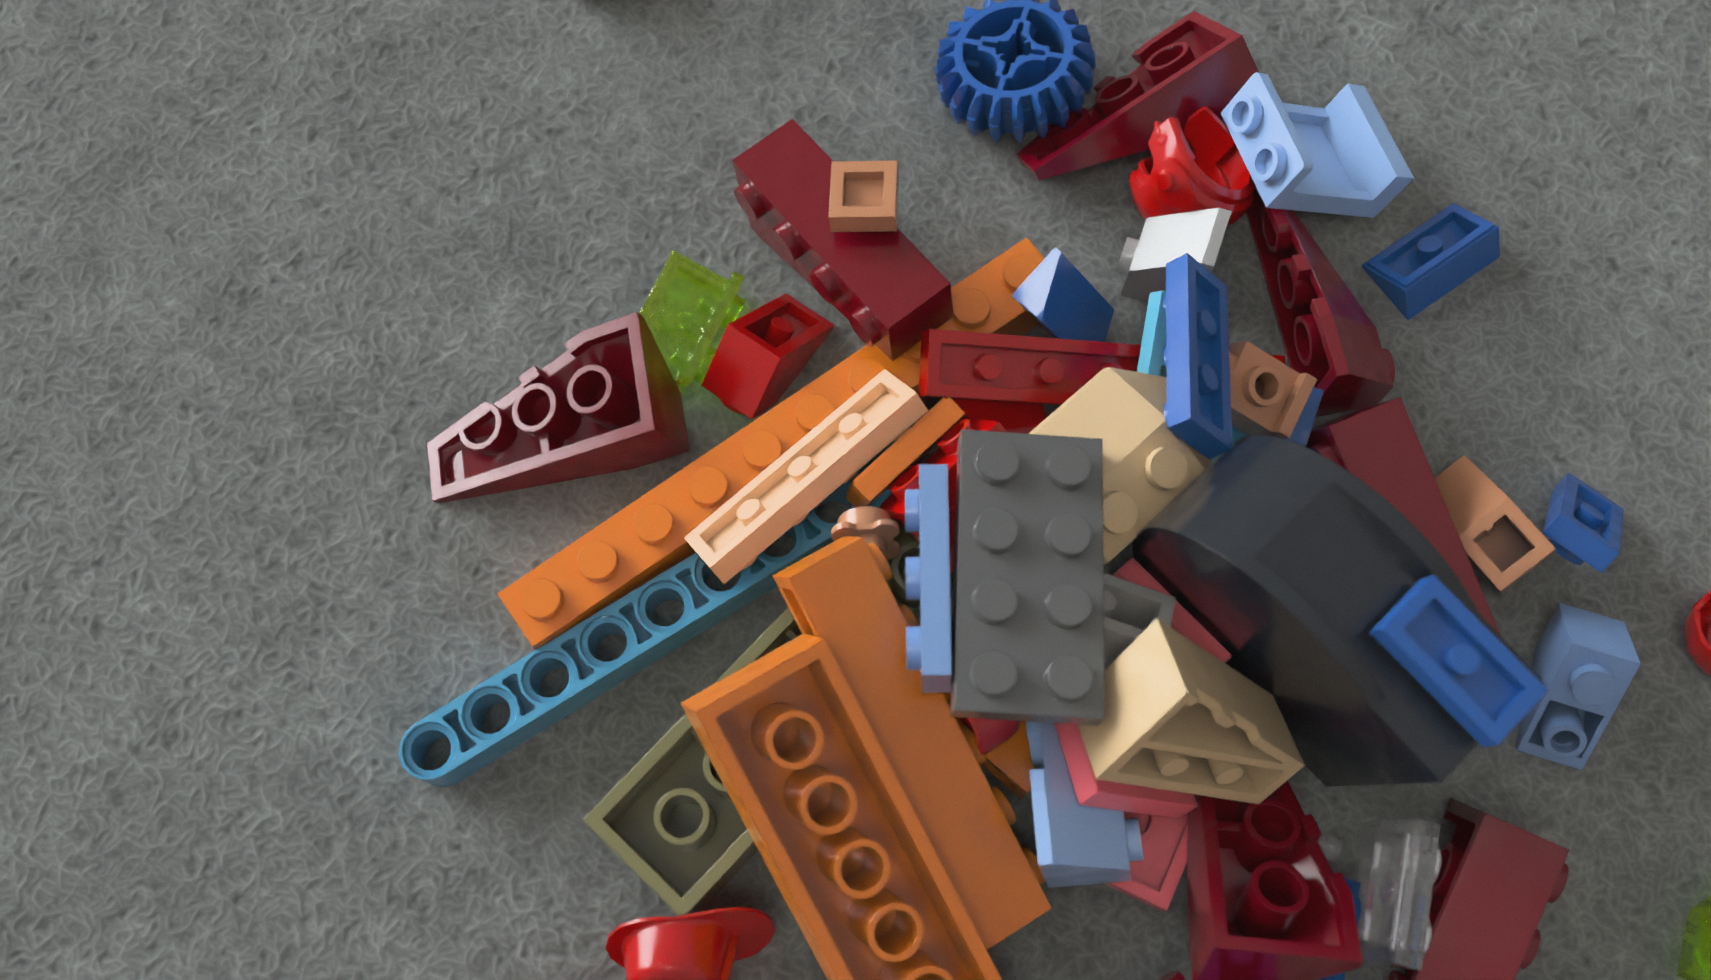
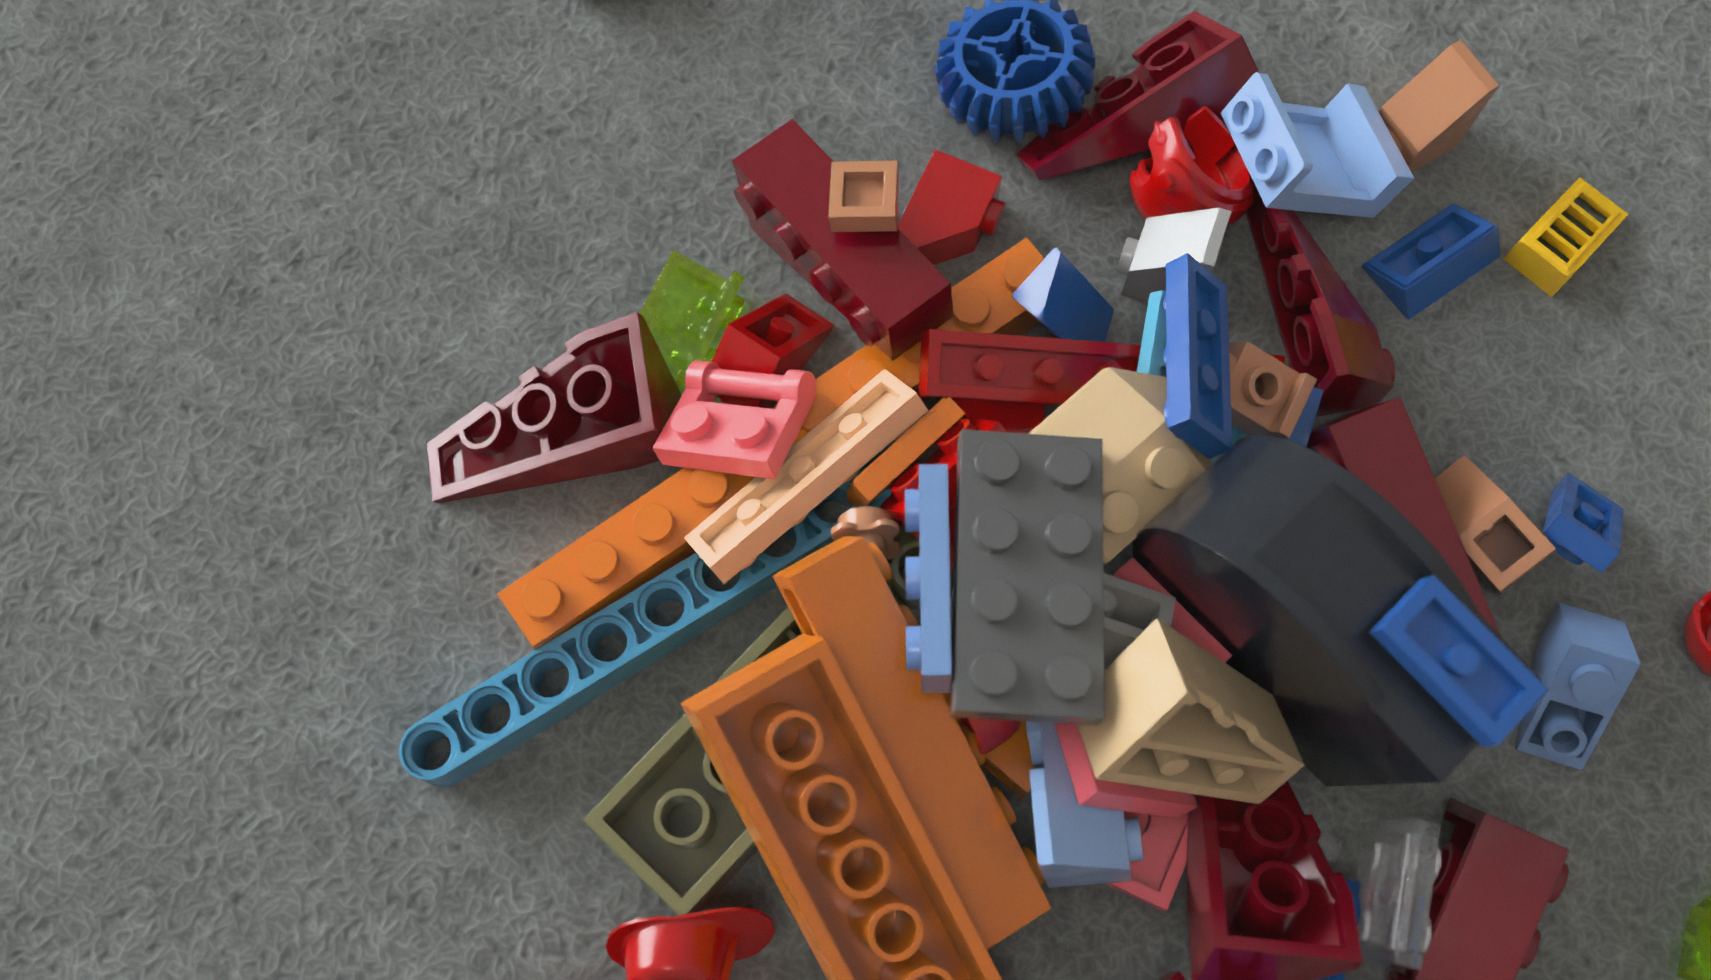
(735, 436): none -> coral plate
(952, 208): none -> red slope
(1438, 105): none -> nougat slope
(1542, 264): none -> yellow slope

